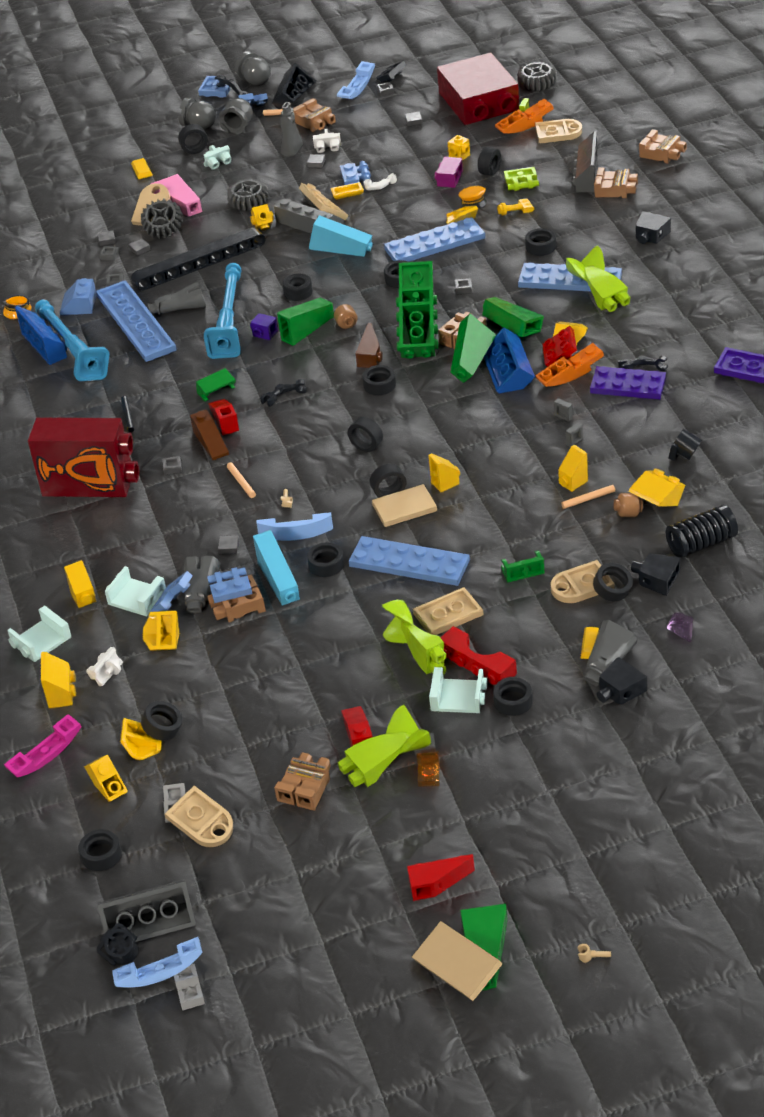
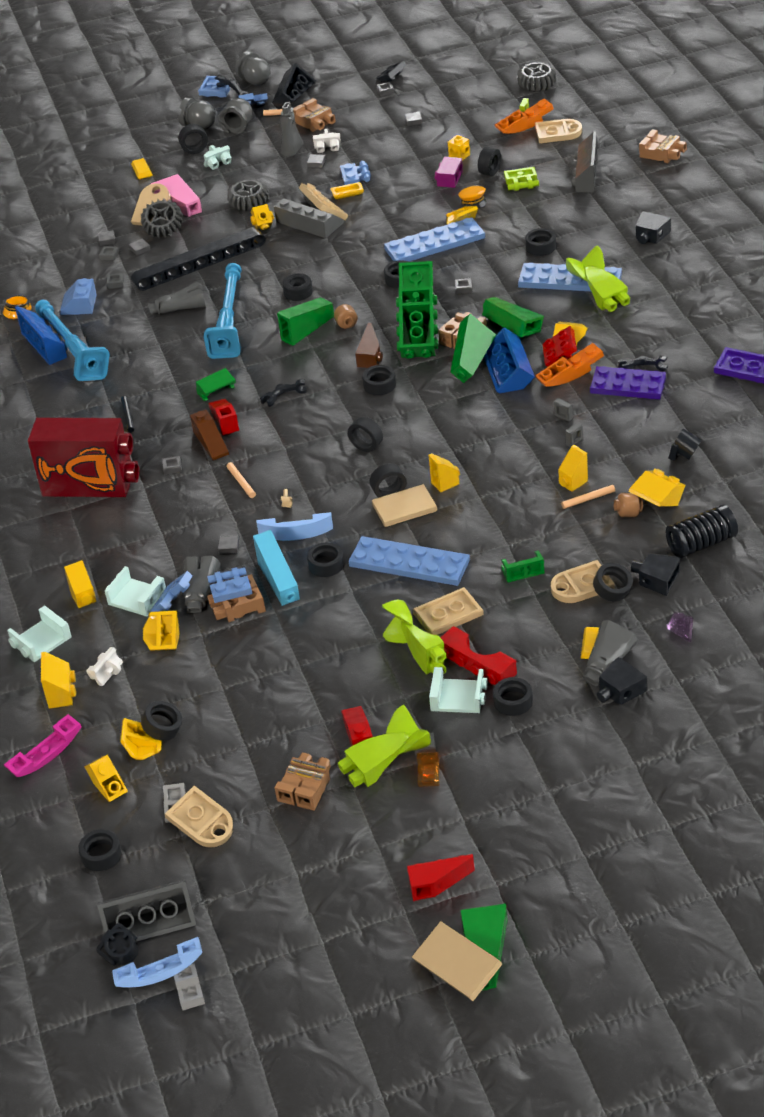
(136, 321): medium blue plate -> none
(264, 326): dark purple brick -> none
(339, 238): medium azure slope -> none
(359, 82): light blue slope -> none
(369, 185): white arm -> none
(478, 88): brick -> none
(523, 204): yellow hinge -> none
(586, 954): tan hand -> none
(615, 183): medium nougat hips -> none

